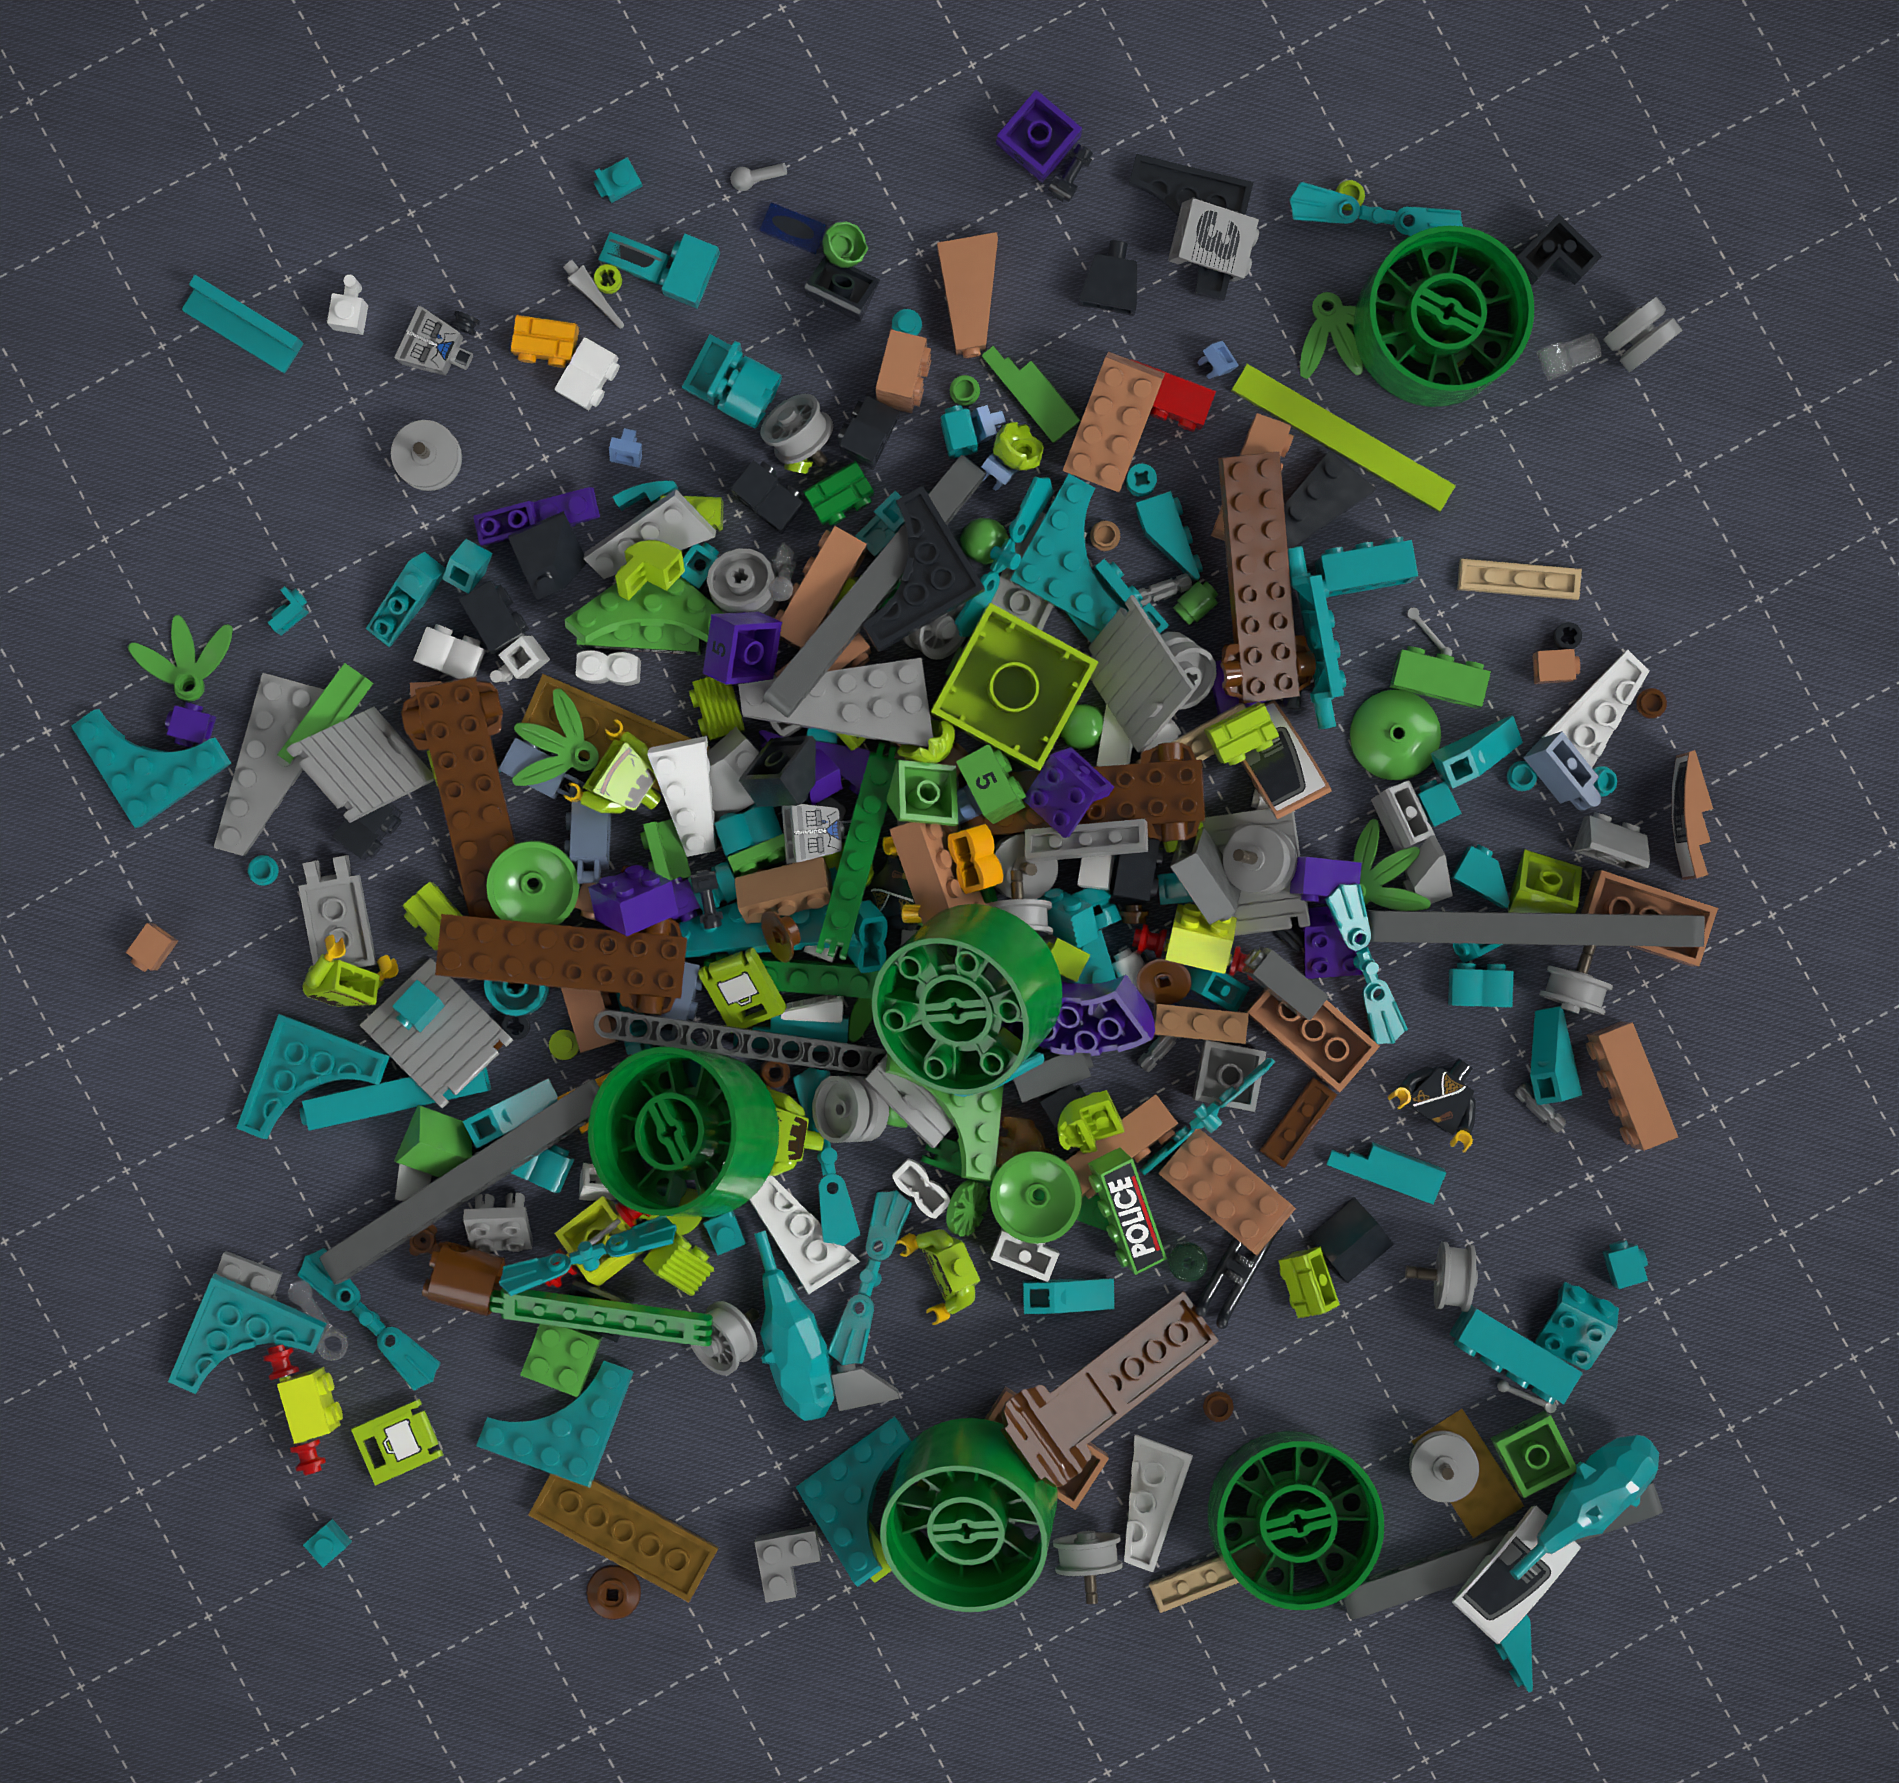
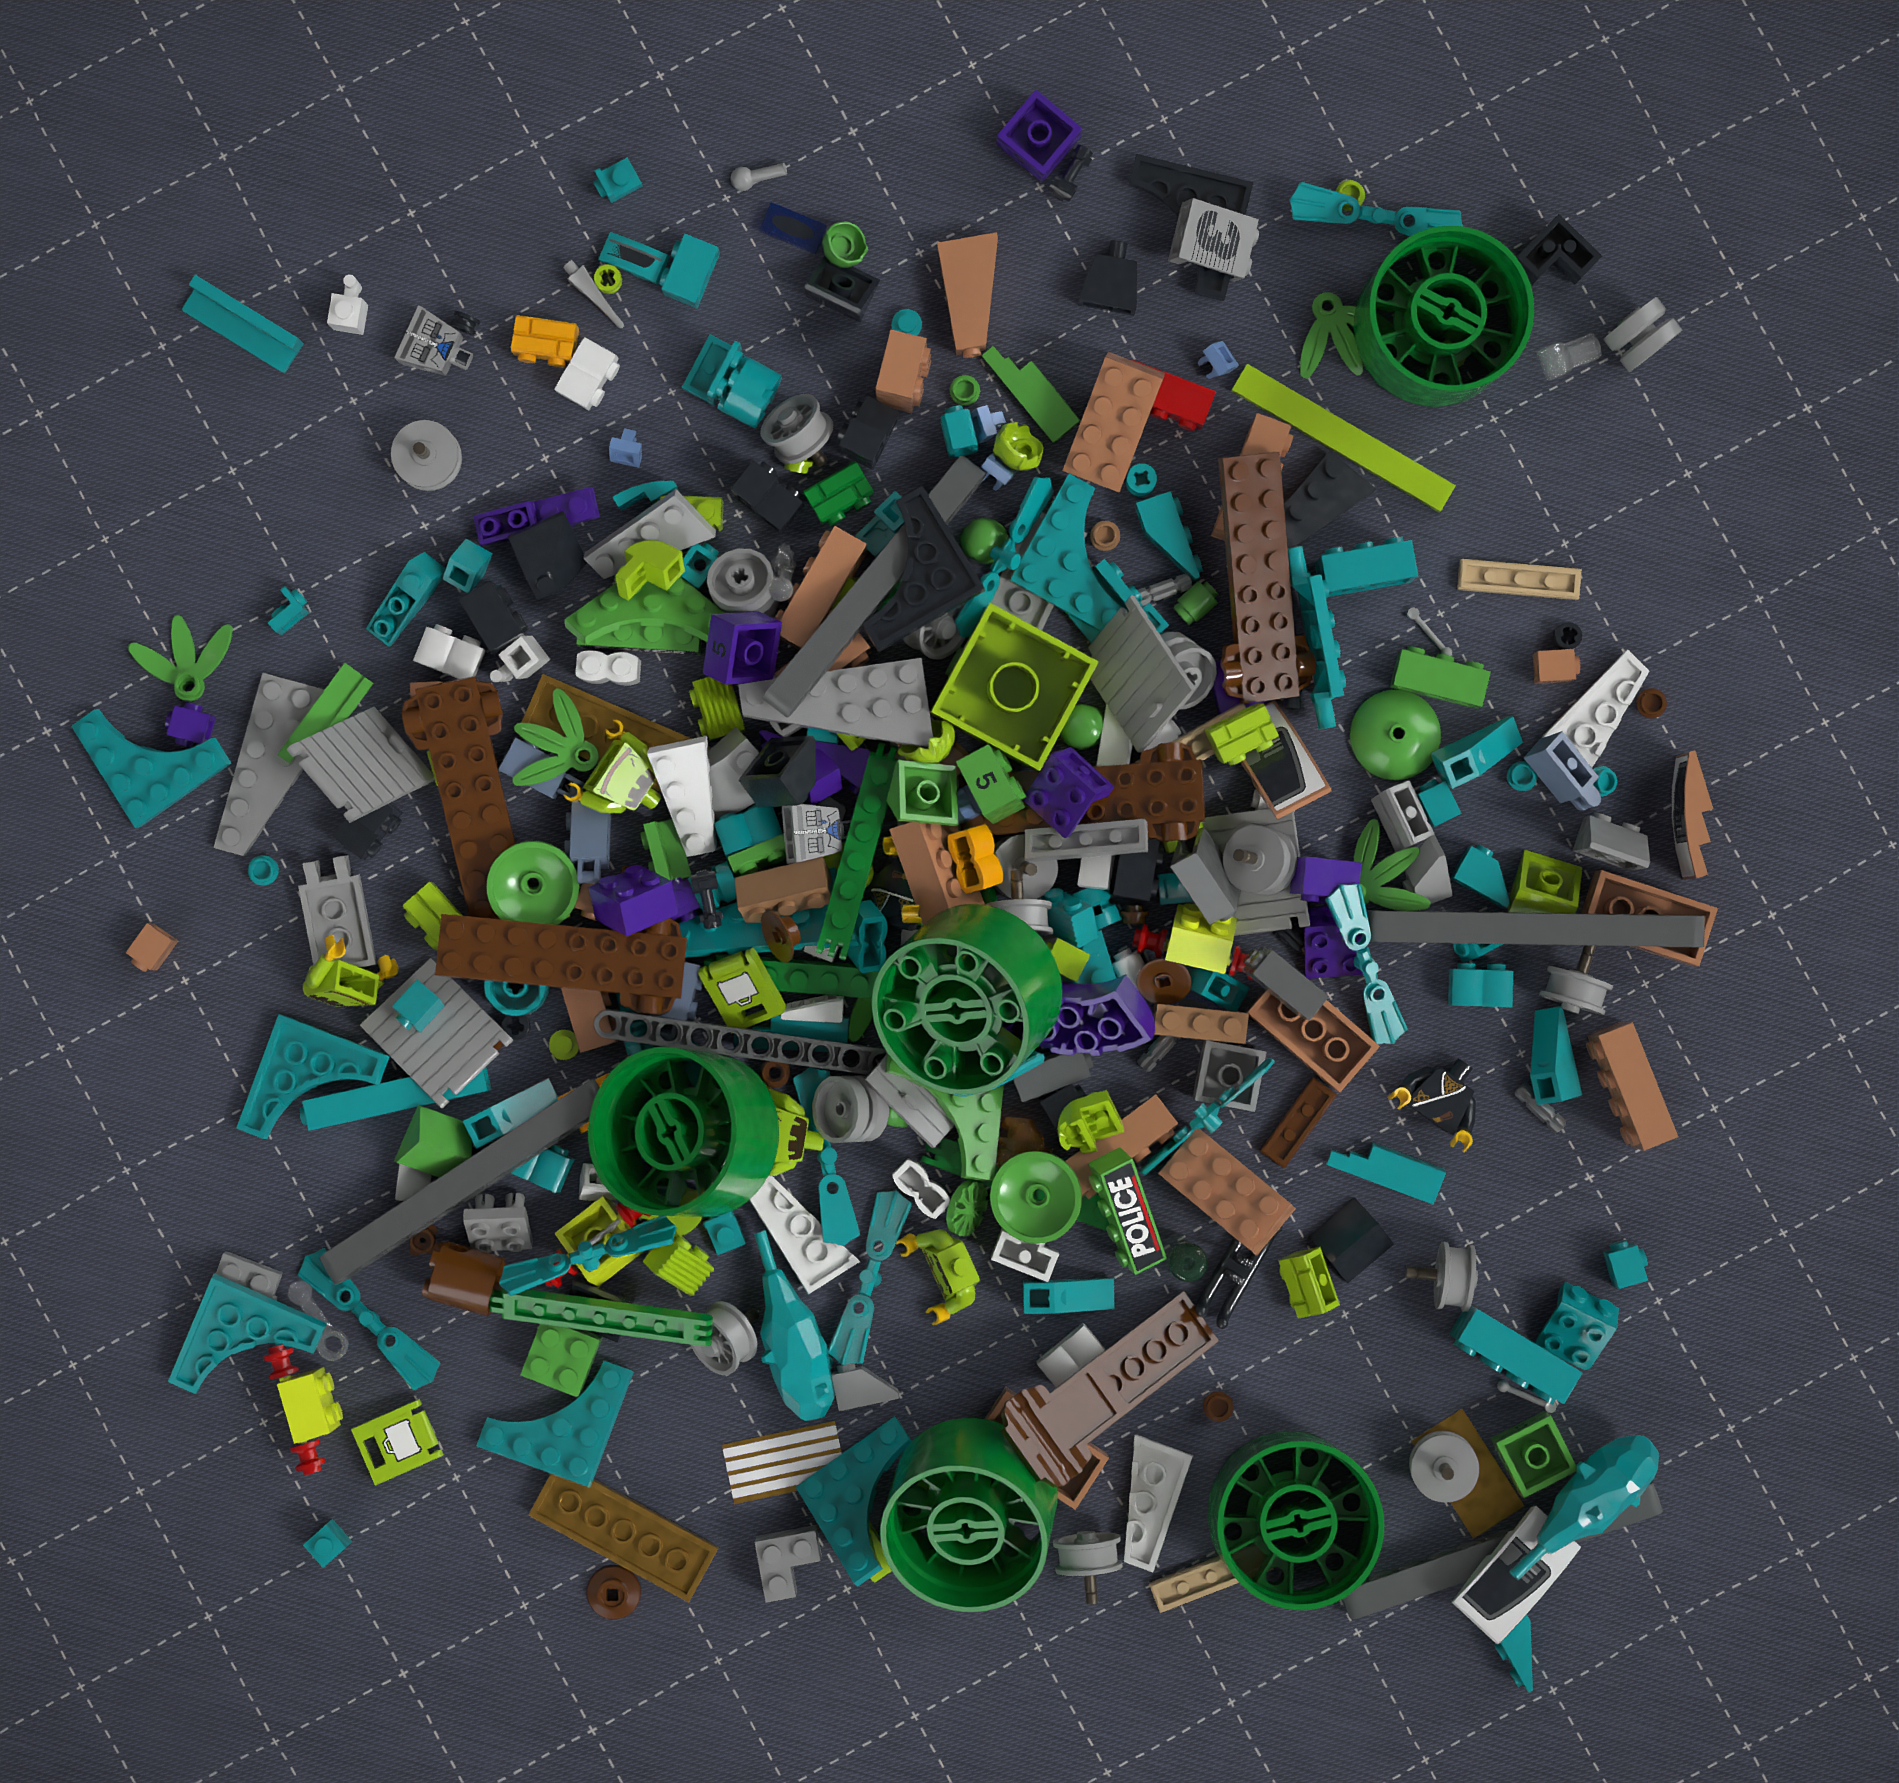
(779, 1461): none -> white sticker
(1070, 1355): none -> white brick

